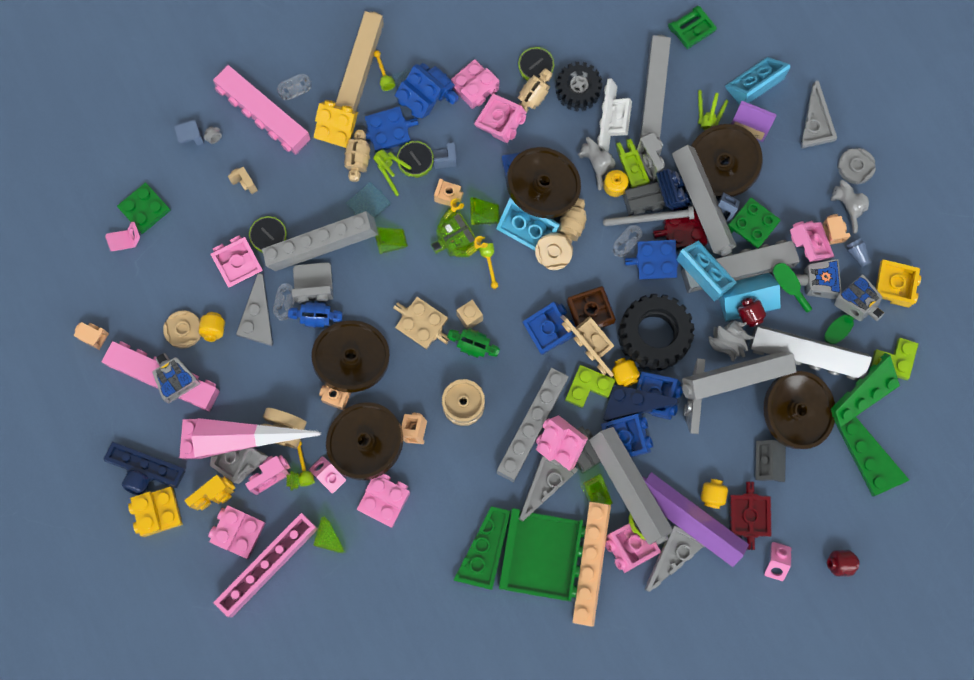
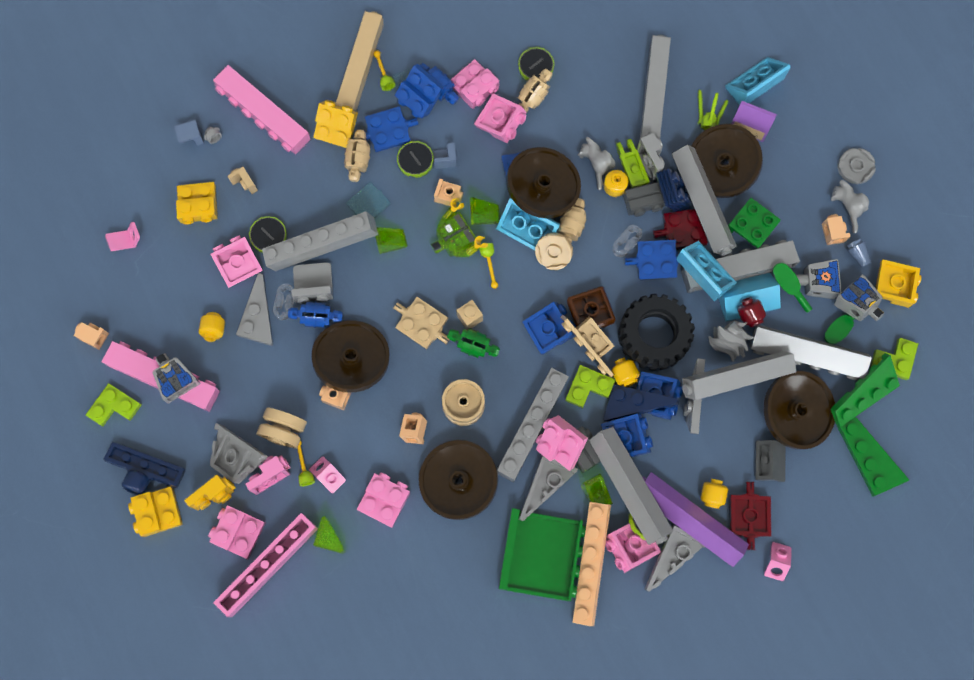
(112, 400): none -> lime plate
(143, 208): green plate -> none
(182, 329): tan tile -> none
(196, 203): none -> yellow plate
(212, 437): bright pink plate -> none
(292, 480): clear neon green plate -> none
(294, 86): clear beam -> none
(364, 441): dark brown dish -> none
(384, 162): lime plant -> none
(443, 469): none -> dark brown dish
(484, 554): green wing -> none
(582, 78): black wheel -> none
(615, 116): white bracket -> none
(650, 217): light grey bar -> none
(694, 32): green plate -> none
(728, 206): sand blue panel -> none
(813, 239): bright pink plate -> none
(818, 123): light grey wing -> none
(843, 563): dark red head -> none

